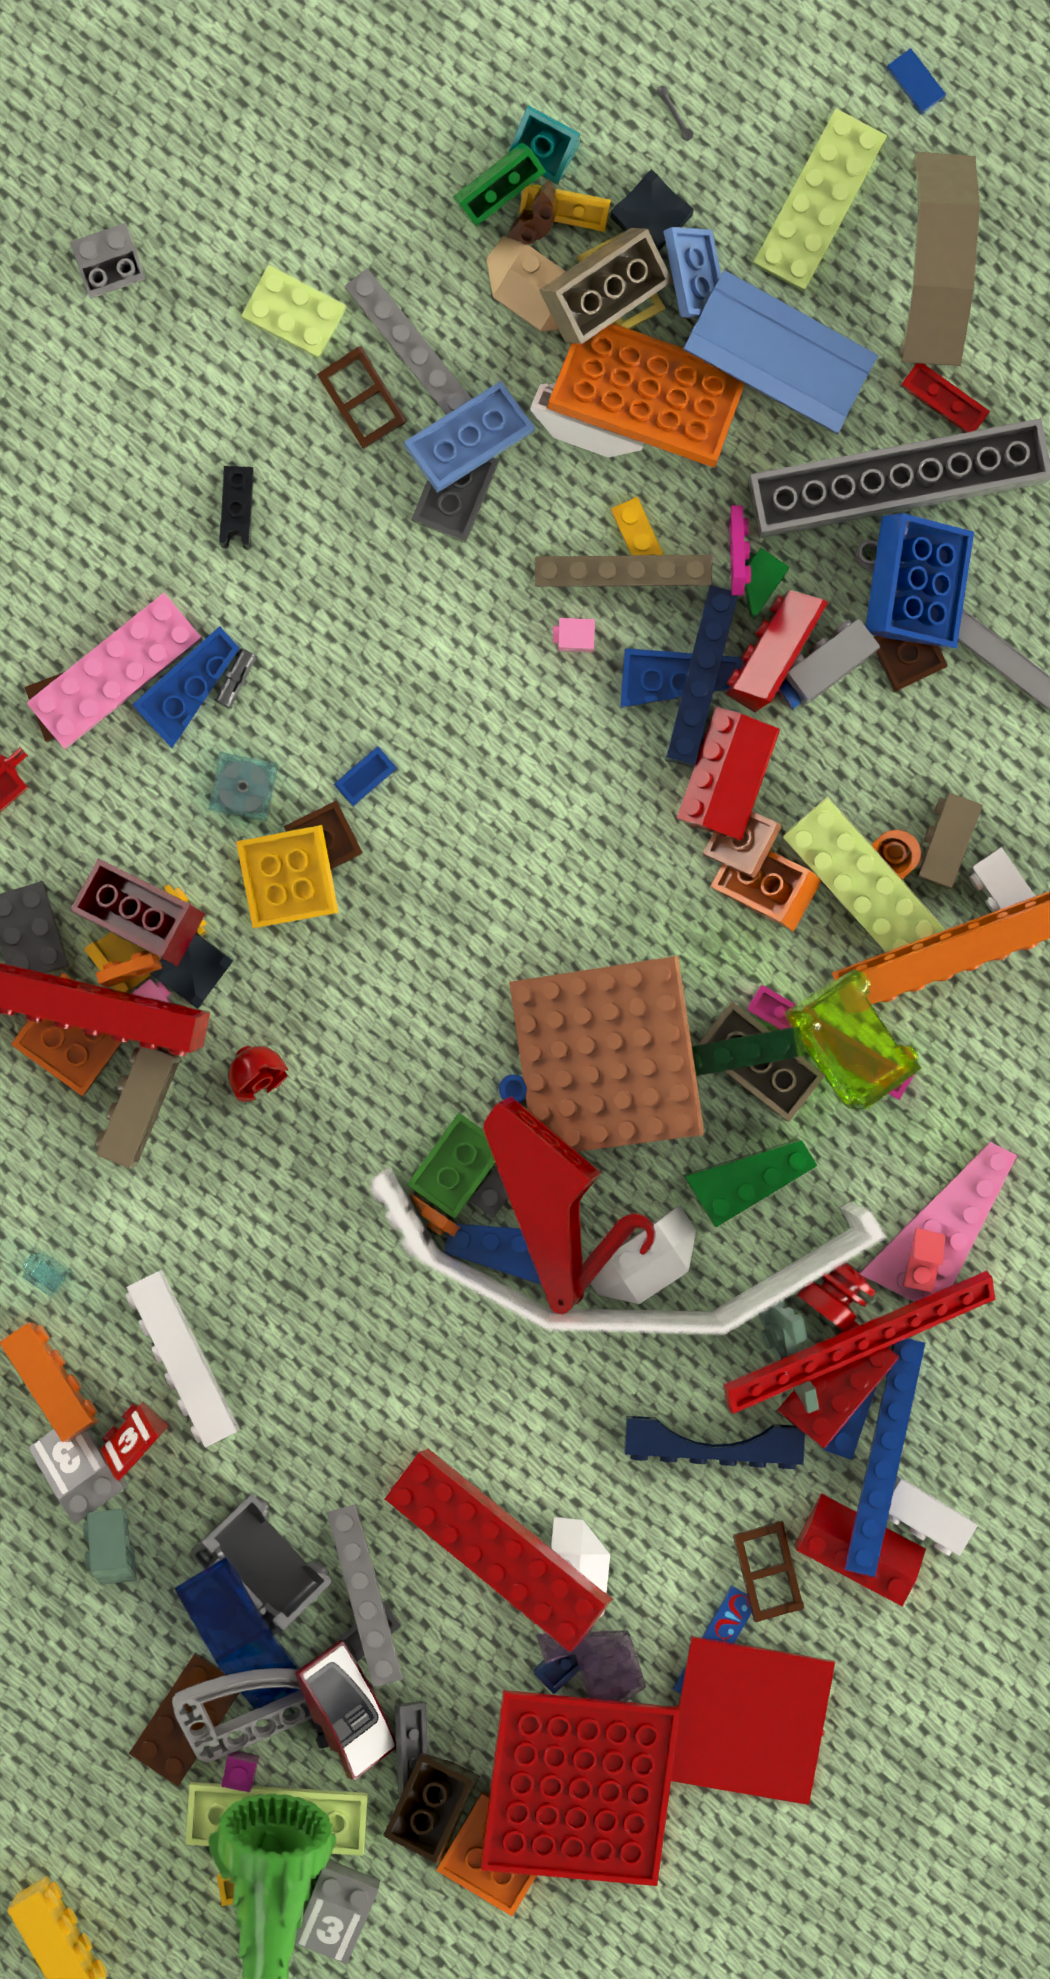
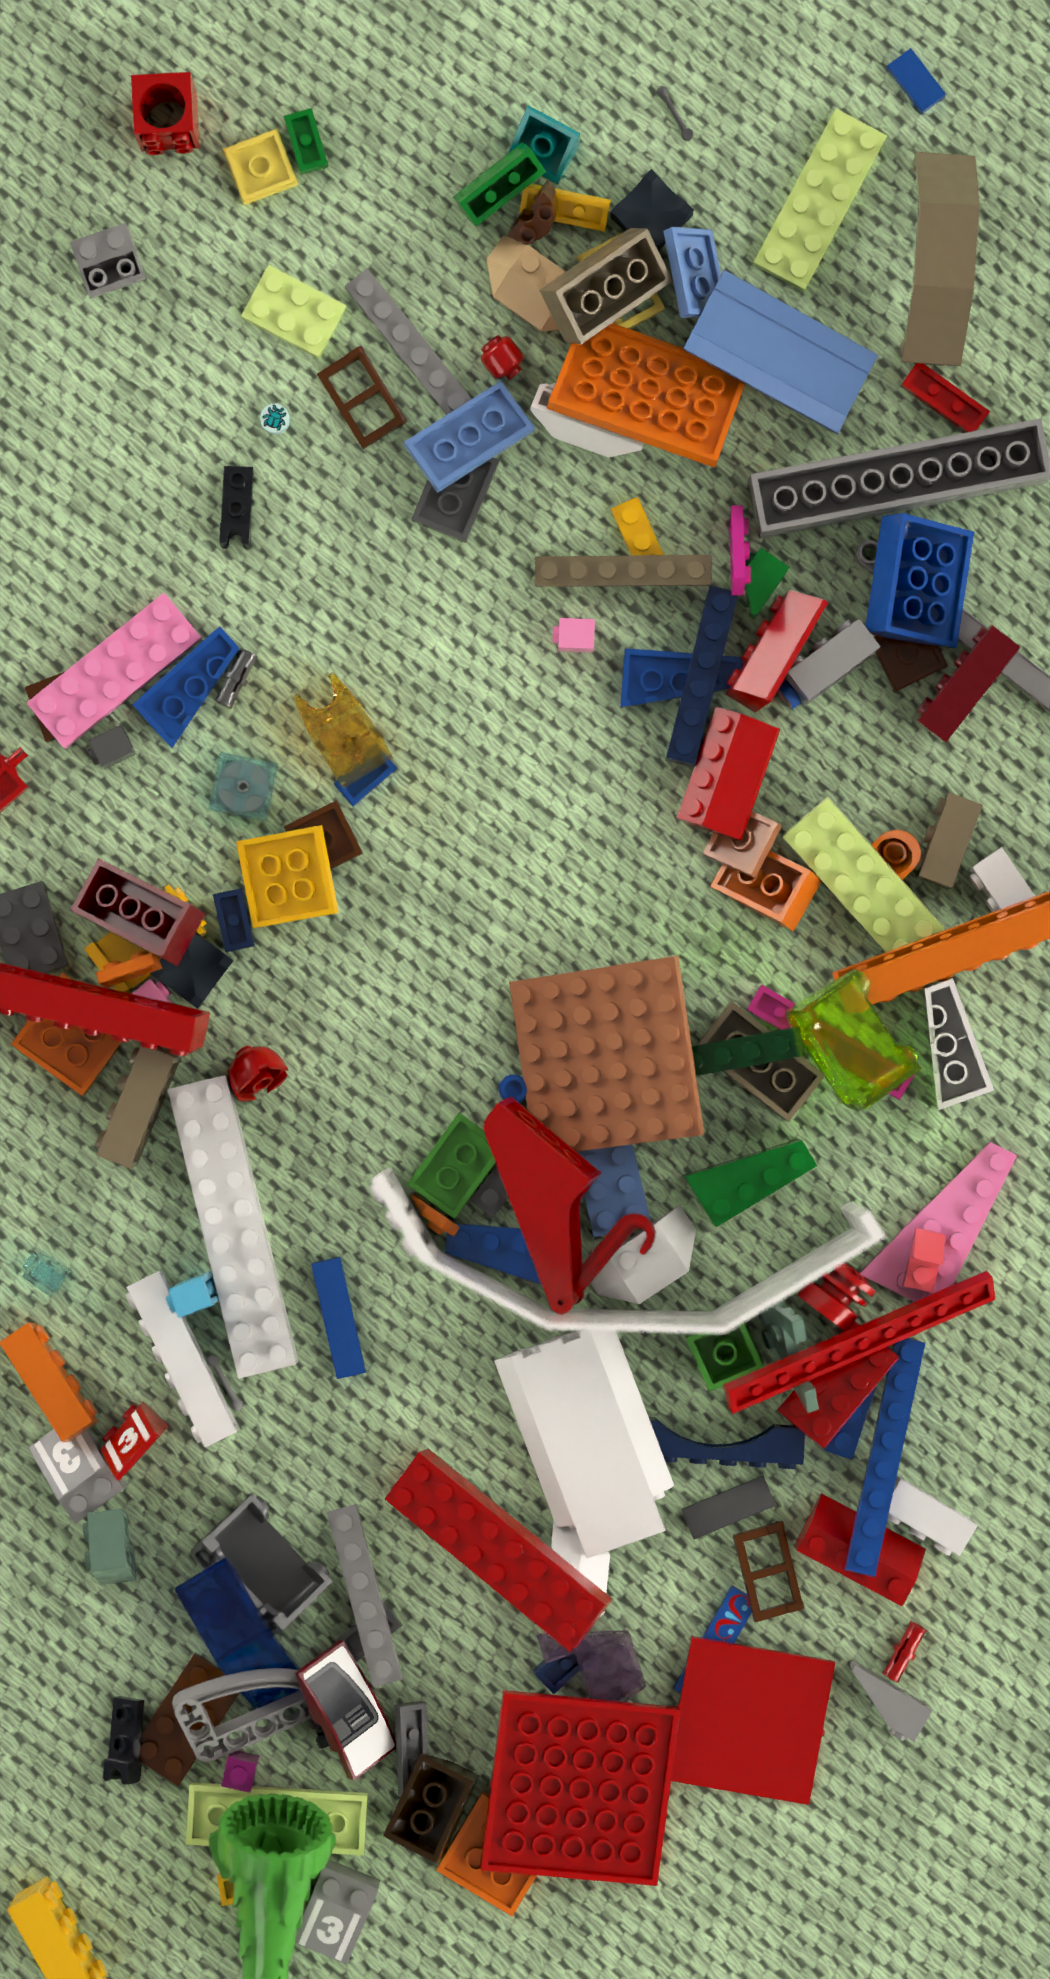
(111, 747): none -> dark grey brick
(125, 1741): none -> black plate
(154, 89): none -> red brick
(192, 1294): none -> medium azure brick
(213, 1361): none -> light grey hinge
(233, 920): none -> dark blue plate
(233, 1226): none -> white brick
(260, 166): none -> light yellow tile
(275, 419): none -> tile
(306, 141): none -> green plate
(338, 1317): none -> blue tile
(339, 724): none -> clear yellow brick
(502, 357): none -> red head
(588, 1437): none -> white panel
(616, 1190): none -> medium blue plate
(725, 1355): none -> bright green brick
(728, 1507): none -> dark grey slope
(898, 1708): none -> light grey slope
(904, 1651): none -> red pin
(954, 1051): none -> white wedge
(968, 682): none -> dark red brick

